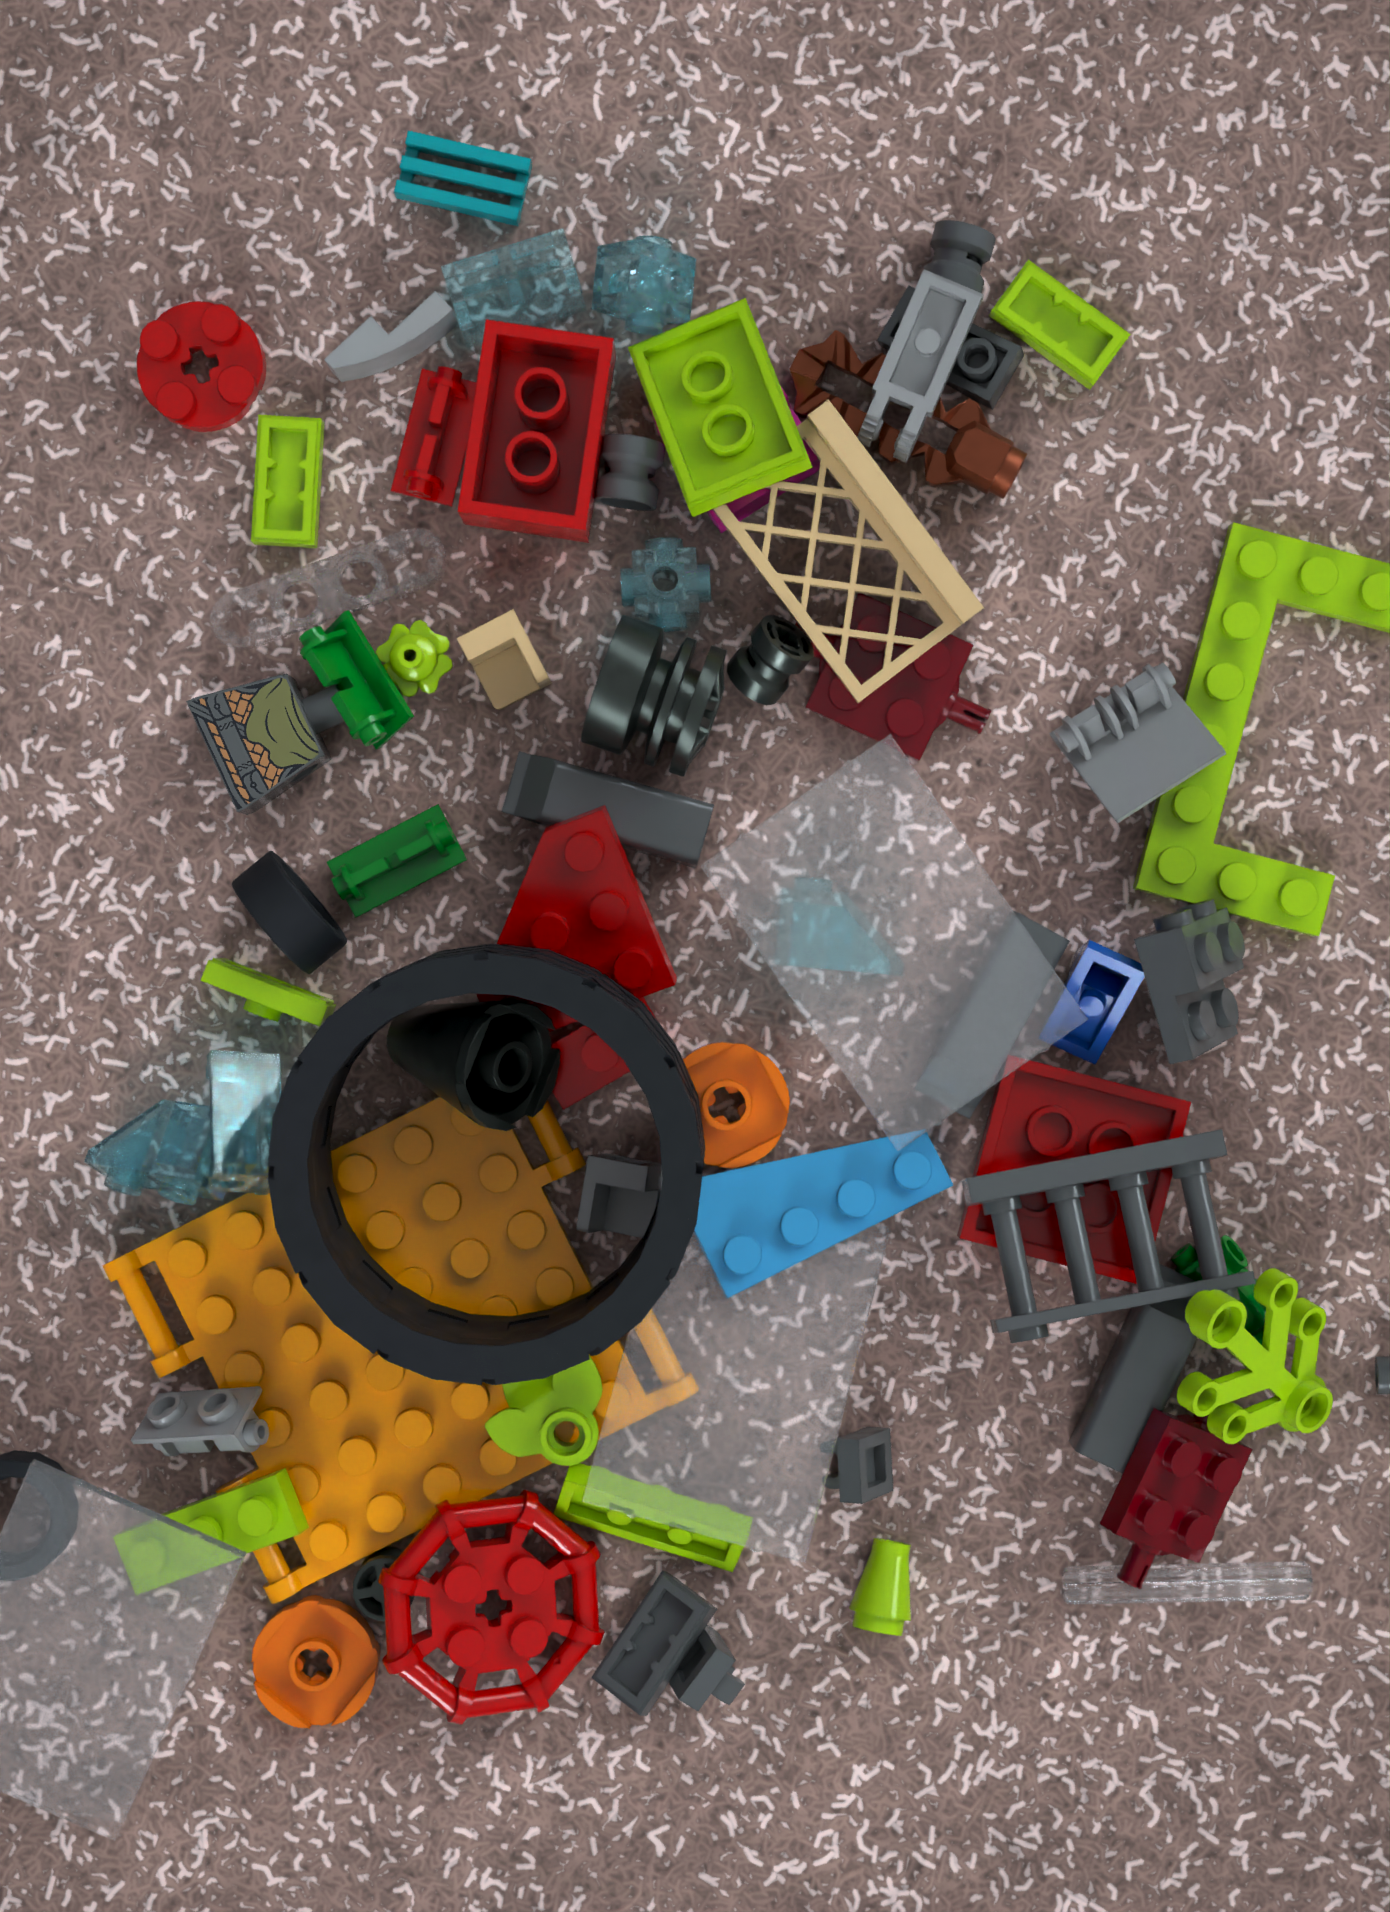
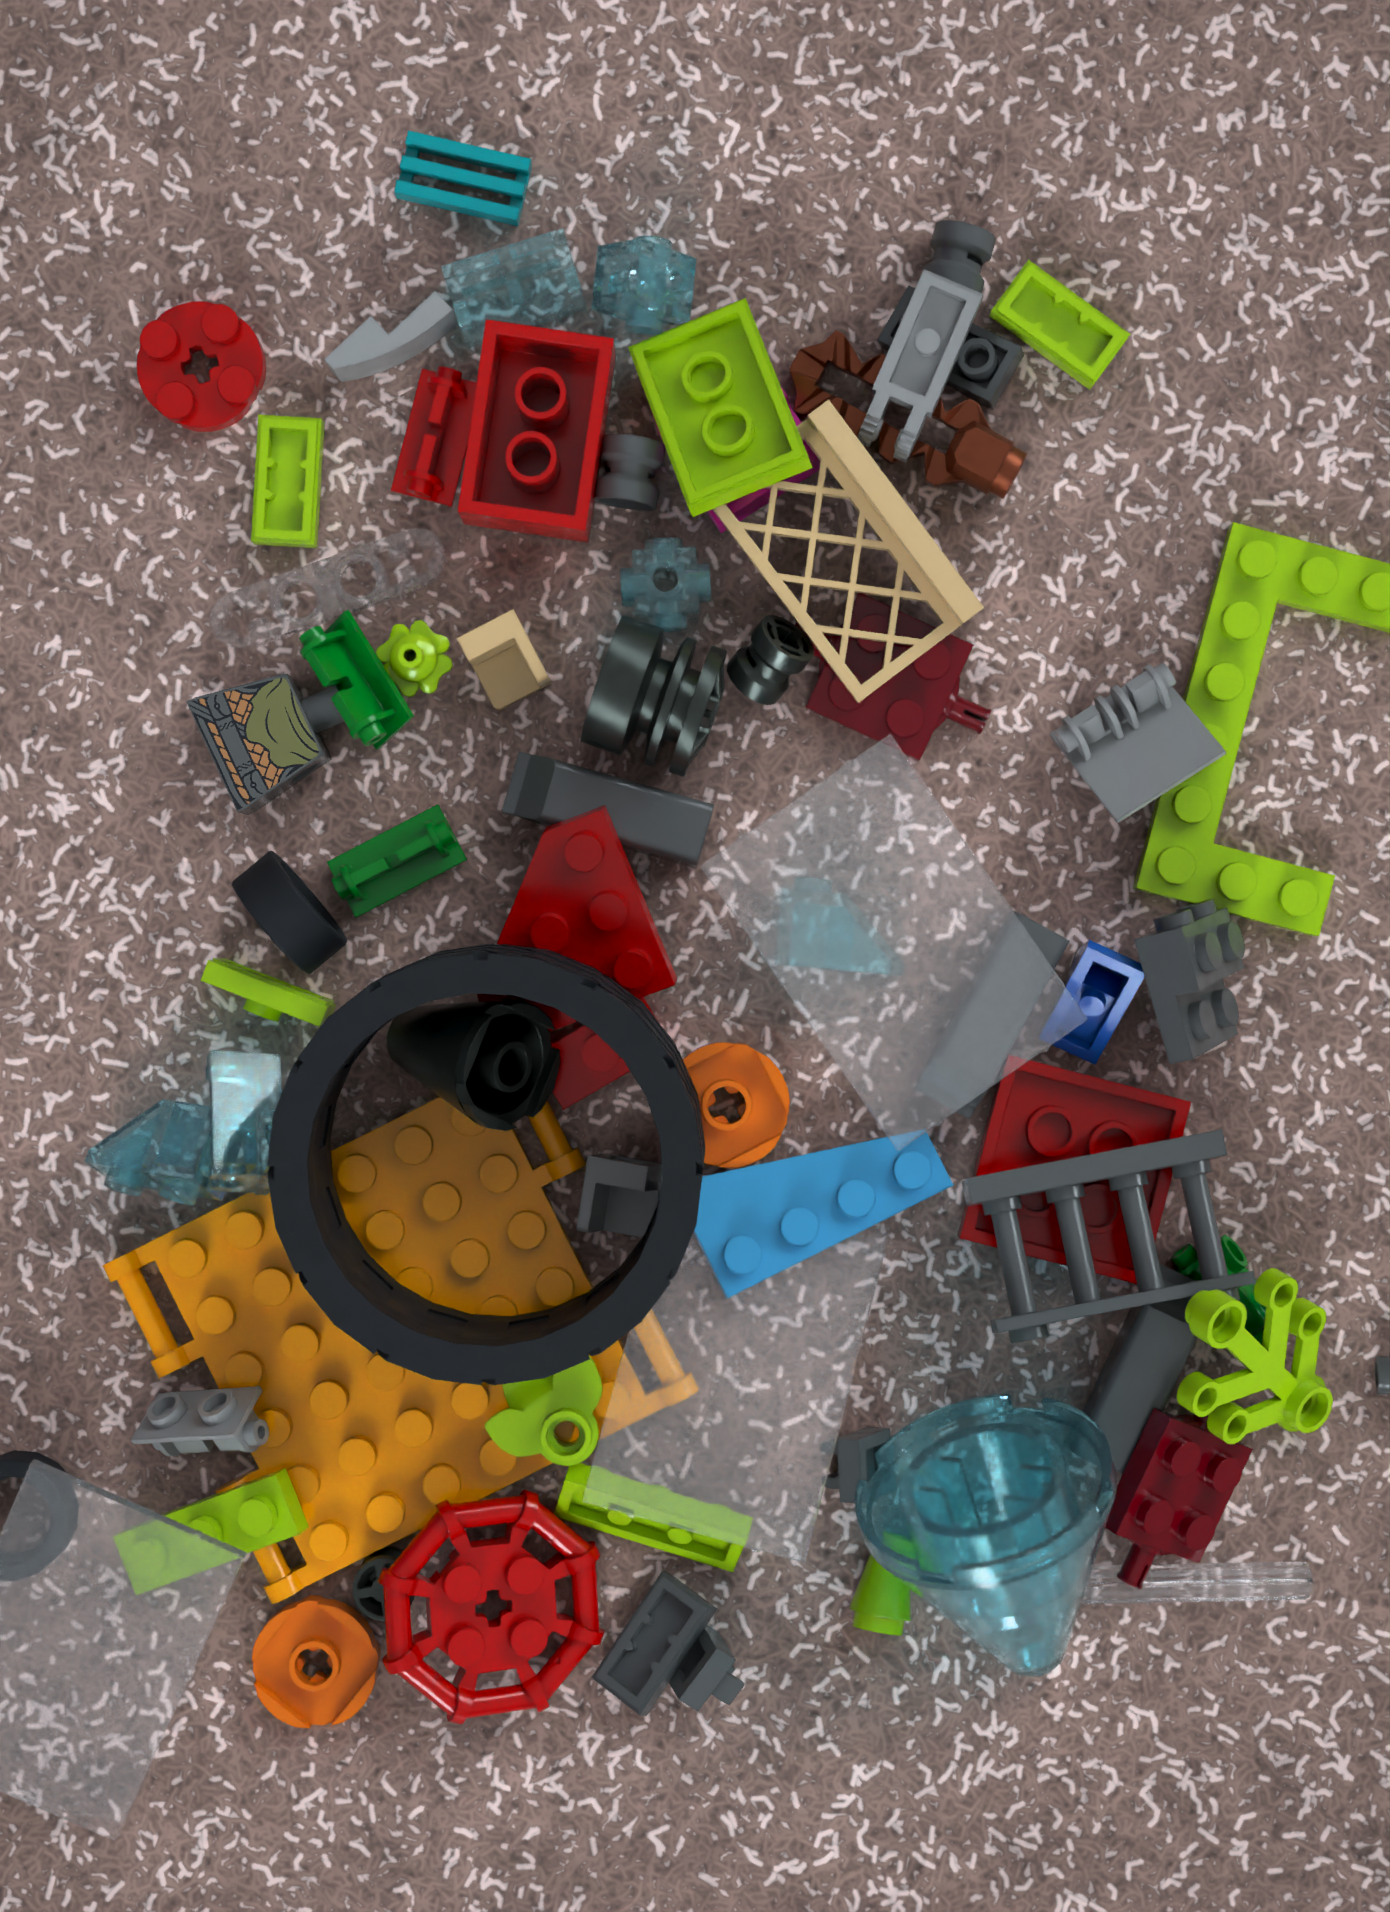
(994, 1520): none -> clear light blue cone

